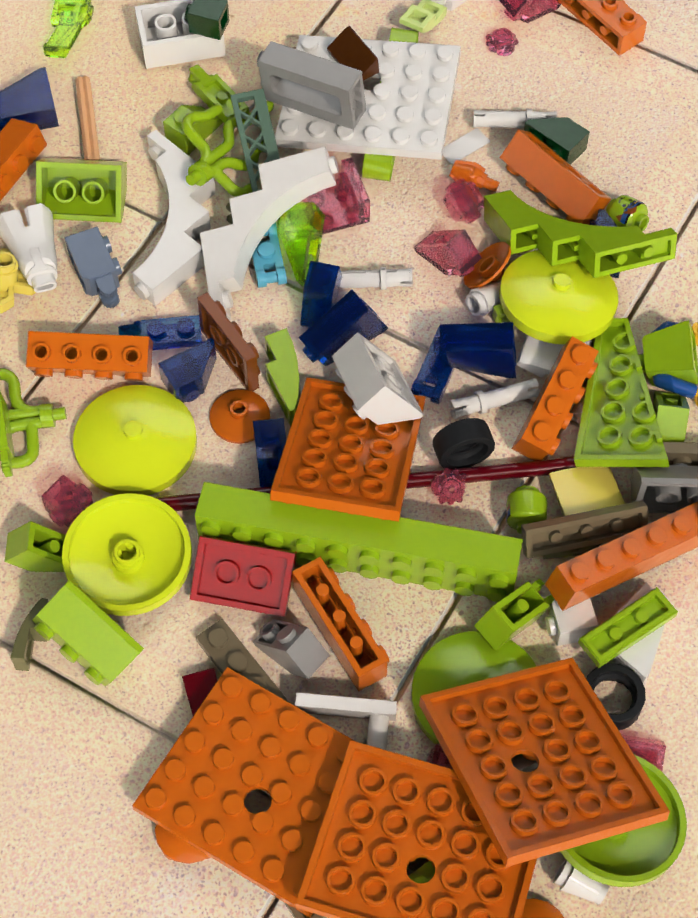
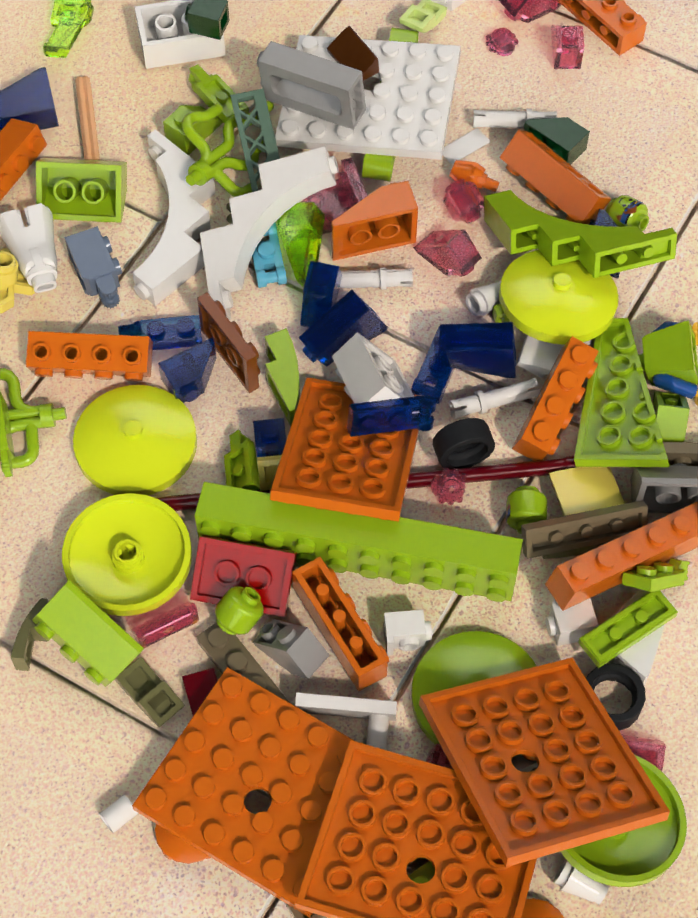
(35, 548): lime slope -> none
(66, 501): clear pink brick -> none
(118, 814): none -> white hinge
(149, 692): none -> olive slope
(166, 624): none -> clear pink slope
(237, 426): orange dish -> none
(239, 610): none -> lime head
(241, 463): none -> lime hinge
(267, 470): none -> light yellow plate
(376, 222): none -> orange slope
(391, 415): none -> clear blue plate
(406, 630): none -> white brick
(490, 267): orange dish -> none
(513, 614): lime hinge -> none
(567, 46): none -> clear pink slope
(657, 577): none -> lime hinge

